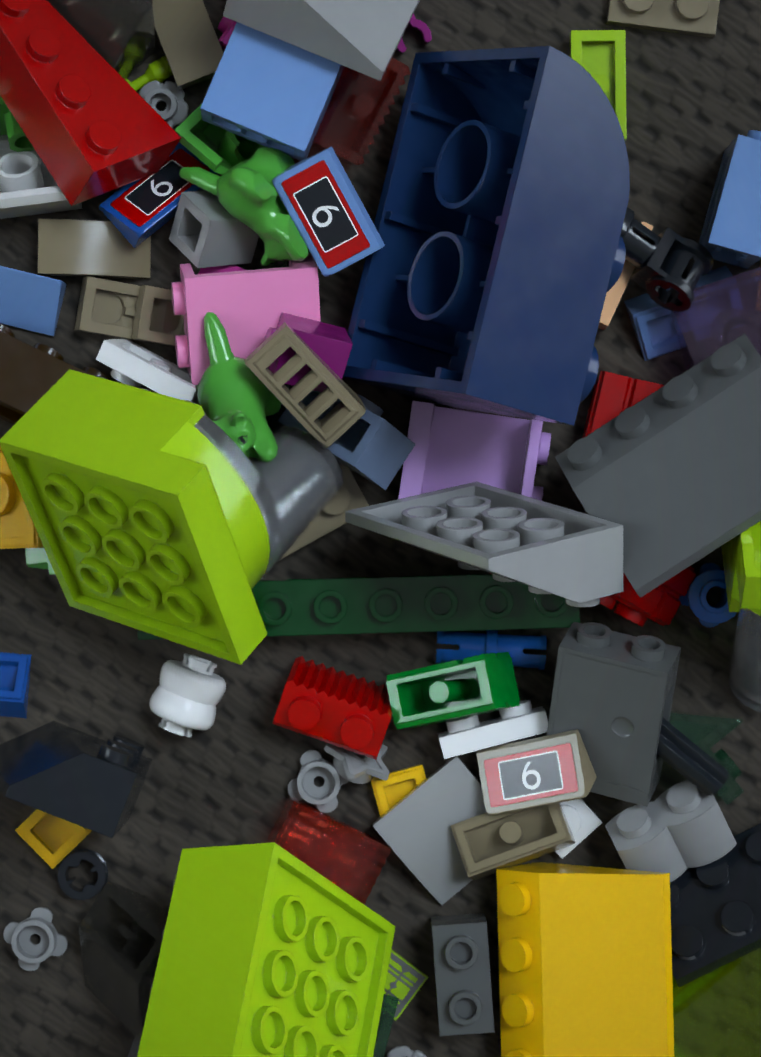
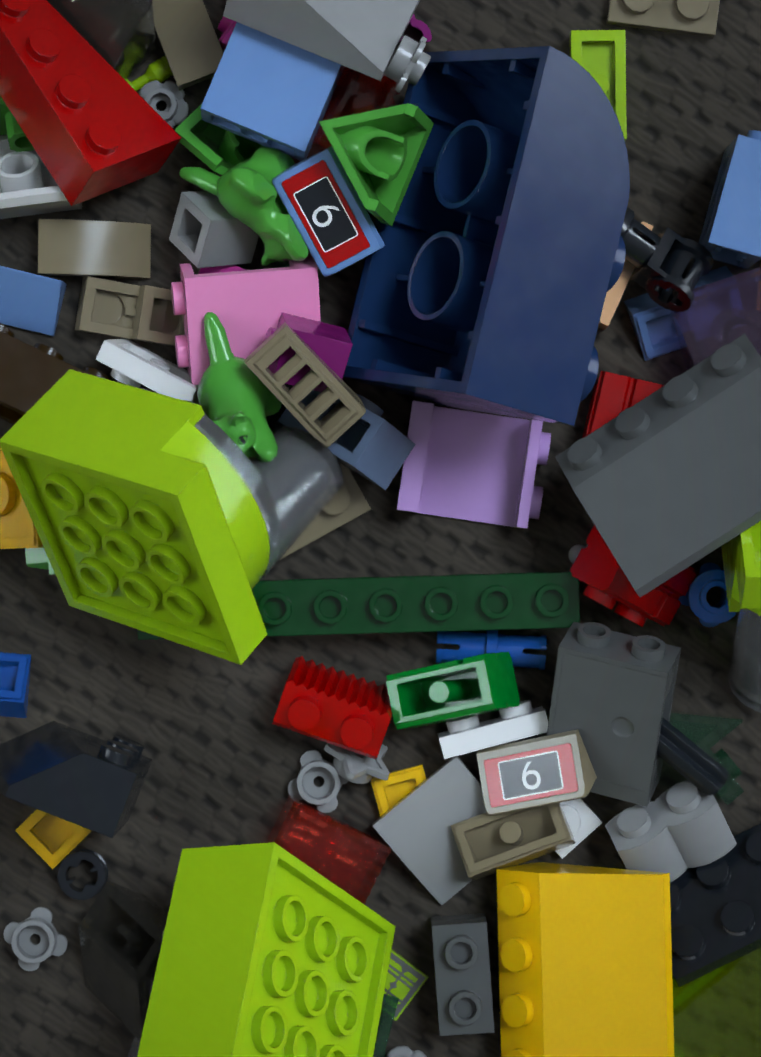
(153, 200): slope -> none
(187, 695): white piece -> none
(380, 153): none -> bright green slope
(408, 62): none -> light grey plate
(508, 536): light grey slope -> none

